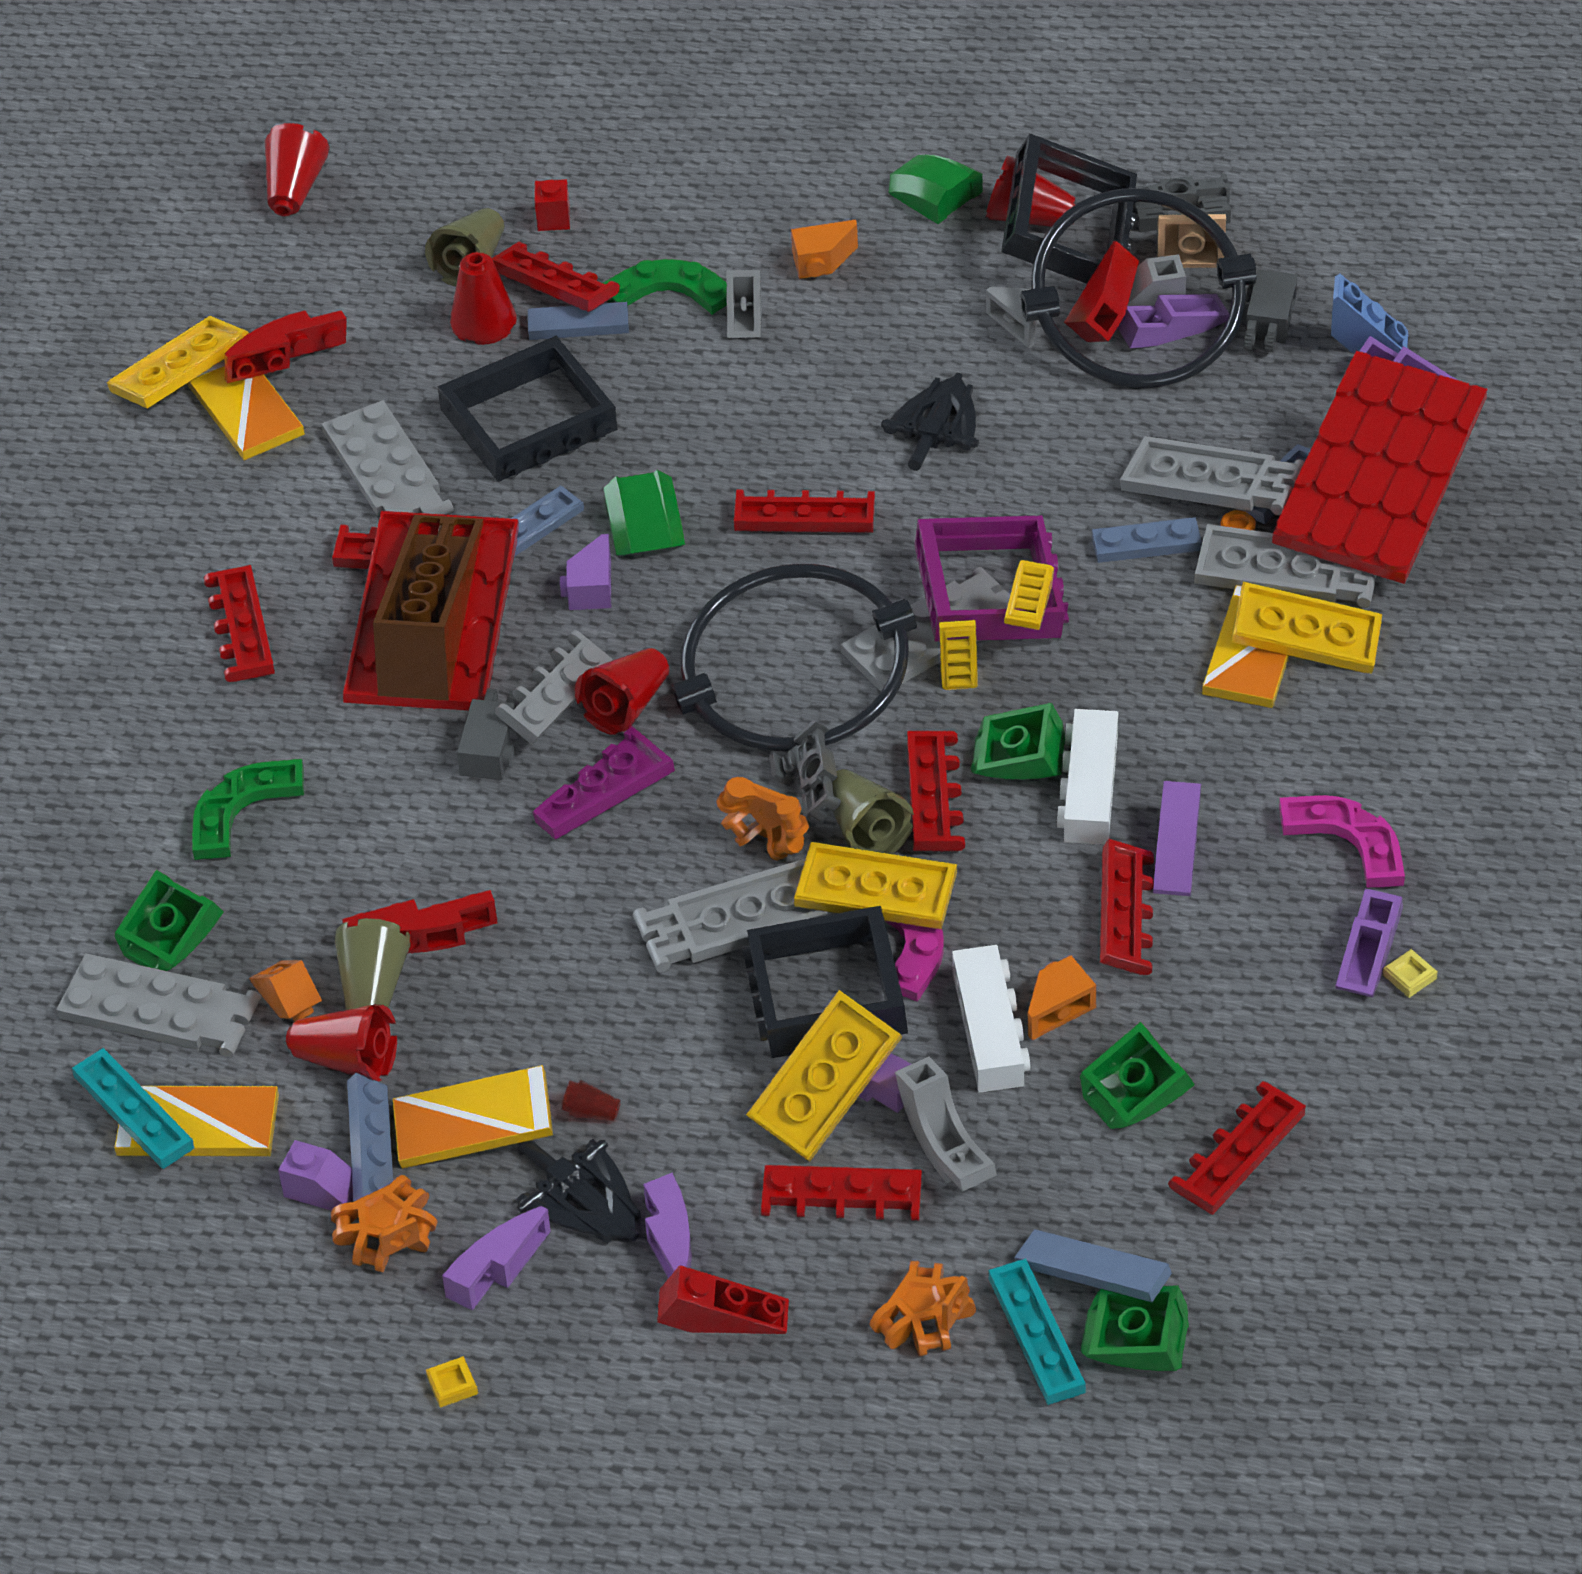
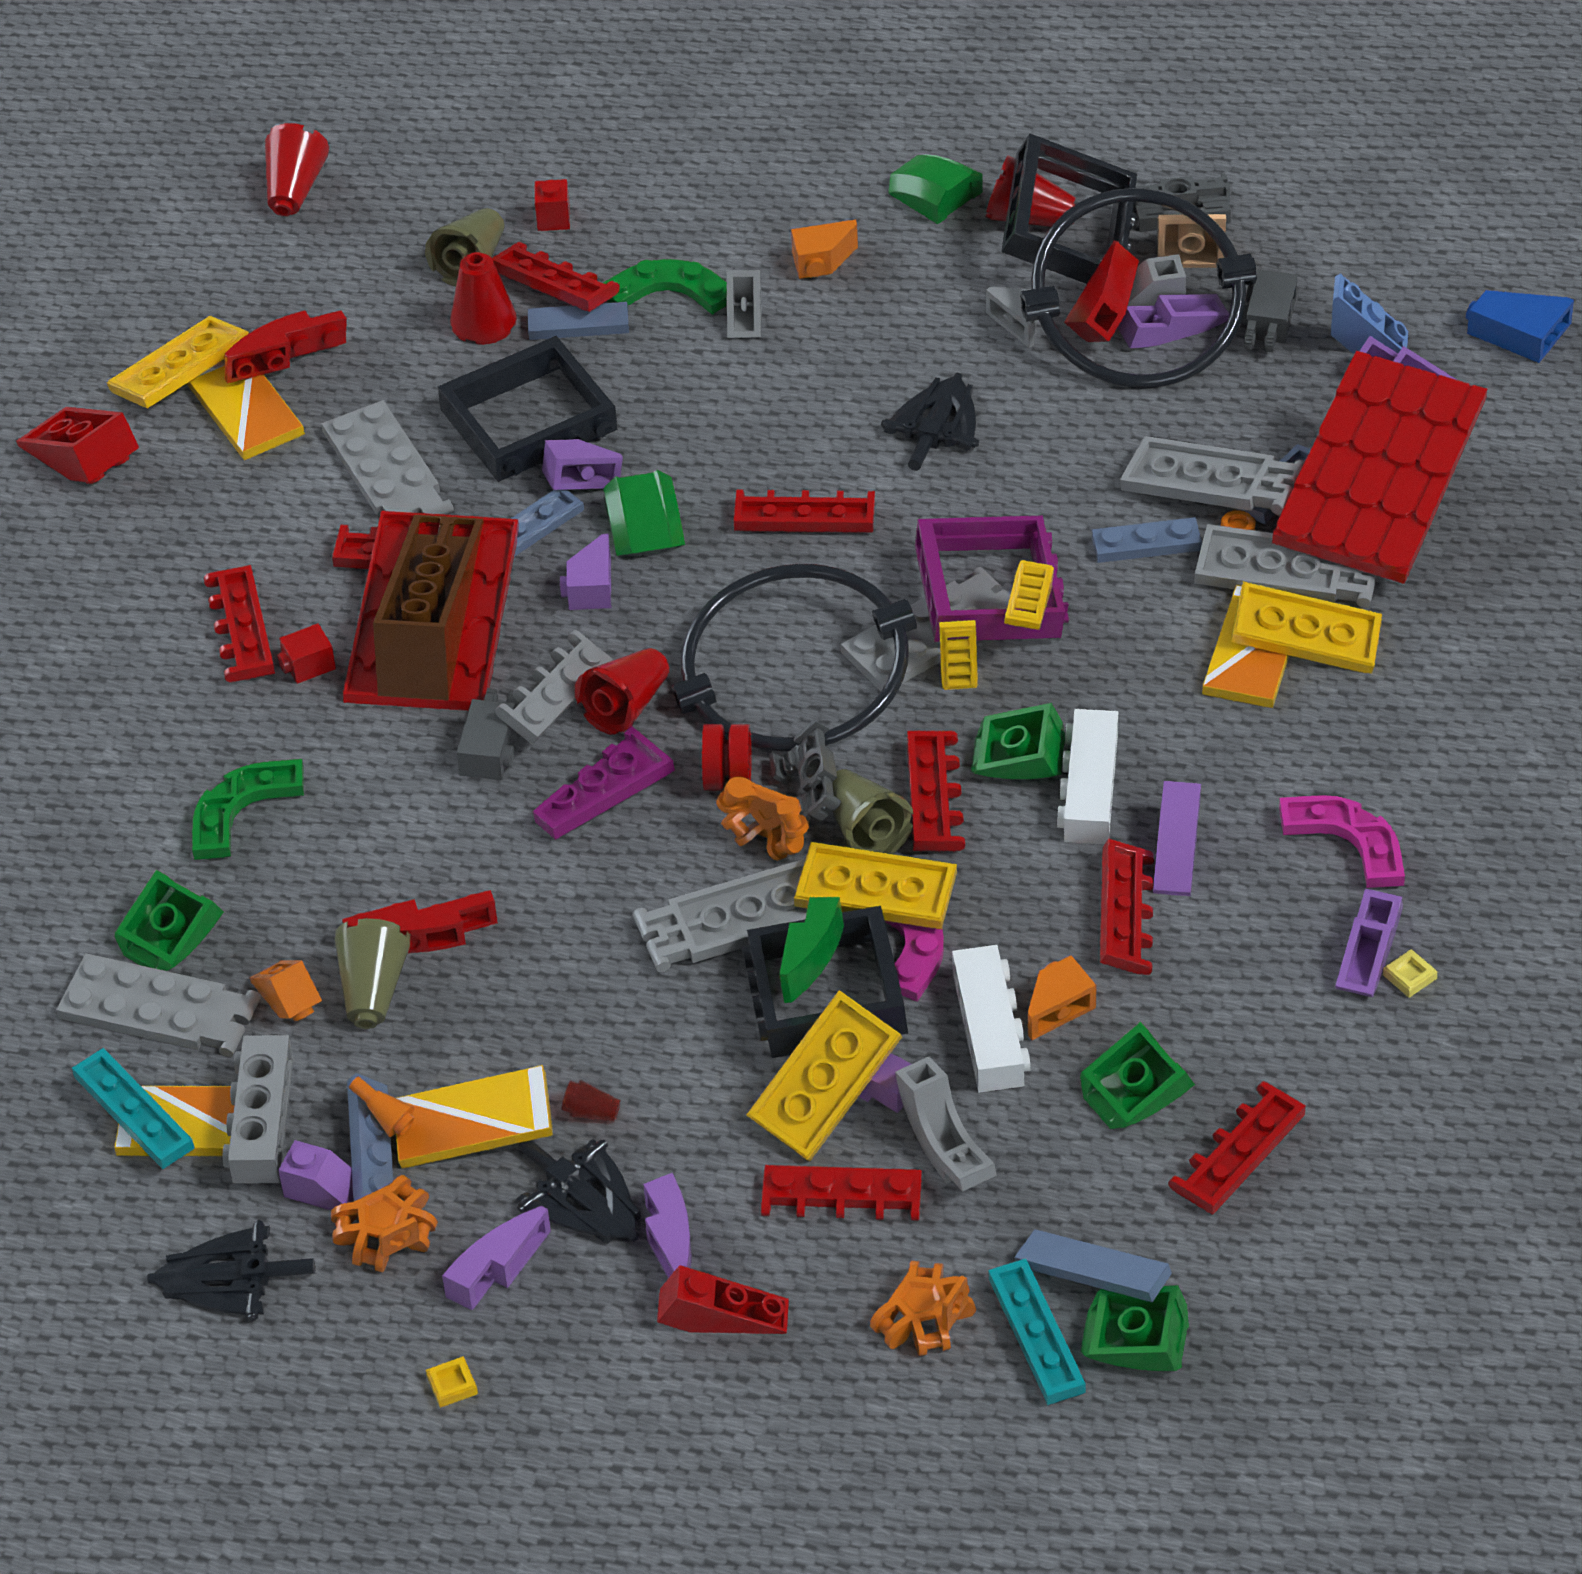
(81, 442): none -> red slope
(190, 1272): none -> black bar
(259, 1109): none -> light grey brick
(306, 653): none -> red brick
(347, 1041): red cone -> none
(390, 1112): none -> orange cone
(579, 465): none -> medium lavender slope
(725, 756): none -> red wheel
(810, 946): none -> green slope
(1520, 321): none -> blue slope

